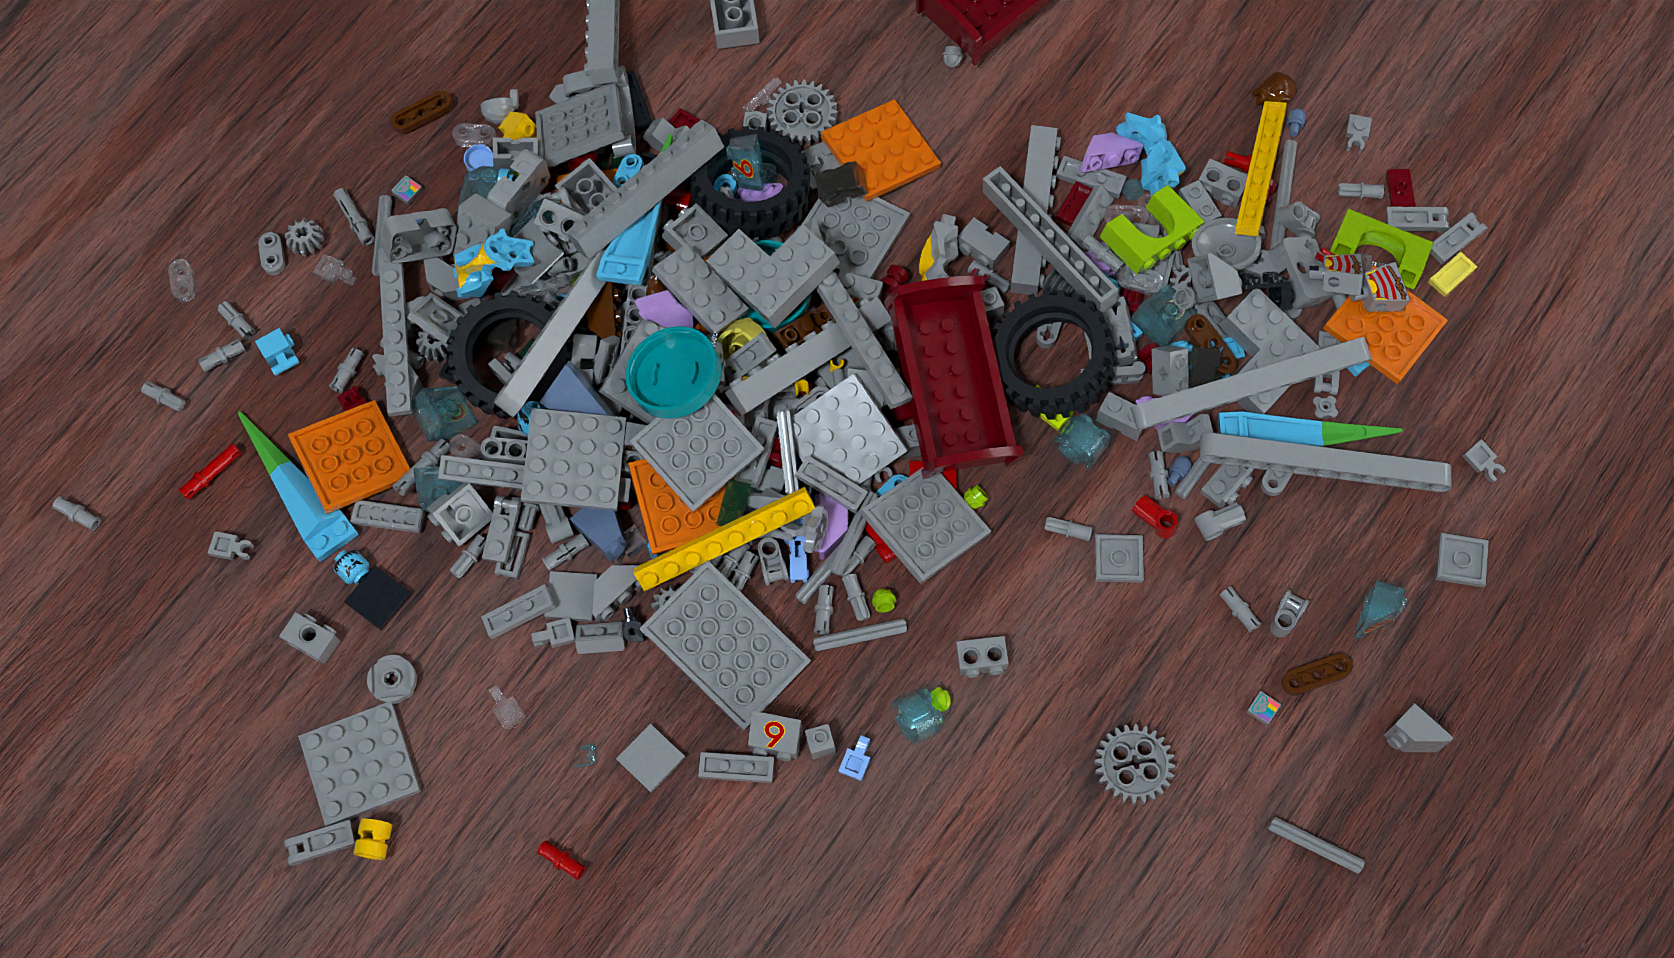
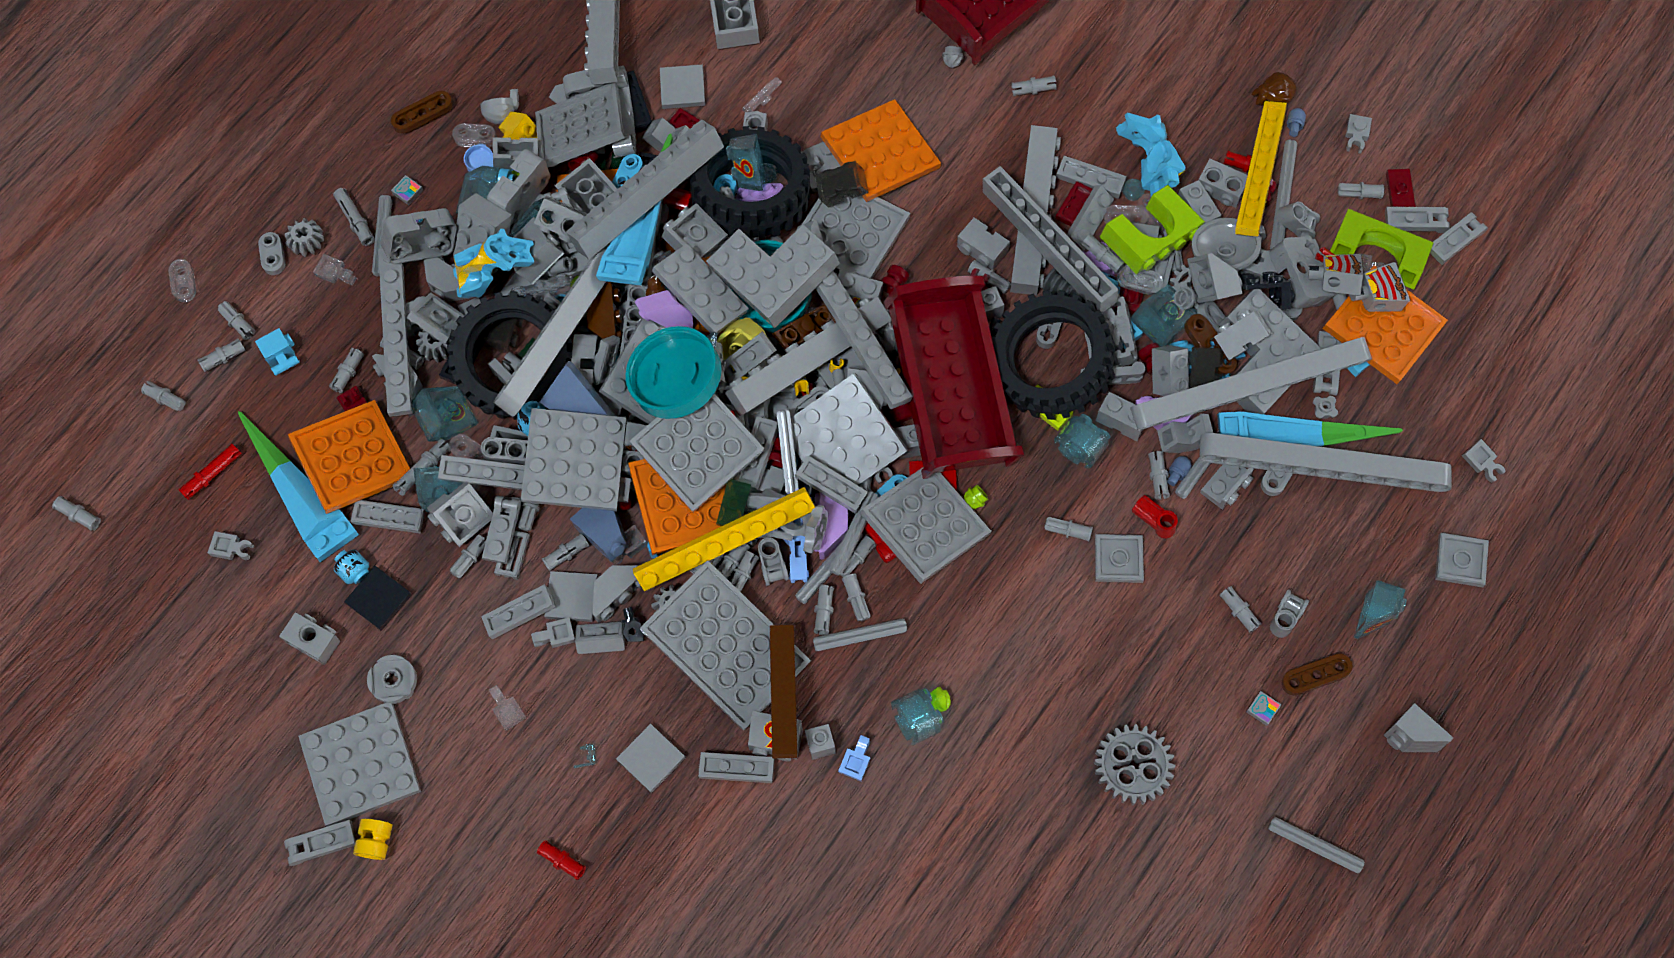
(502, 279): dark red tile -> none
(556, 523): light grey piece -> none
(682, 86): none -> light grey tile
(783, 692): none -> reddish brown tile
(802, 112): light grey gear -> none
(883, 600): lime plate -> none
(939, 249): light grey hips -> none
(980, 649): light grey brick -> none
(1033, 85): none -> light grey pin
(1110, 151): lavender slope -> none
(1215, 523): light grey piece -> none
(1235, 337): none -> light grey brick
(1452, 274): light yellow tile -> none

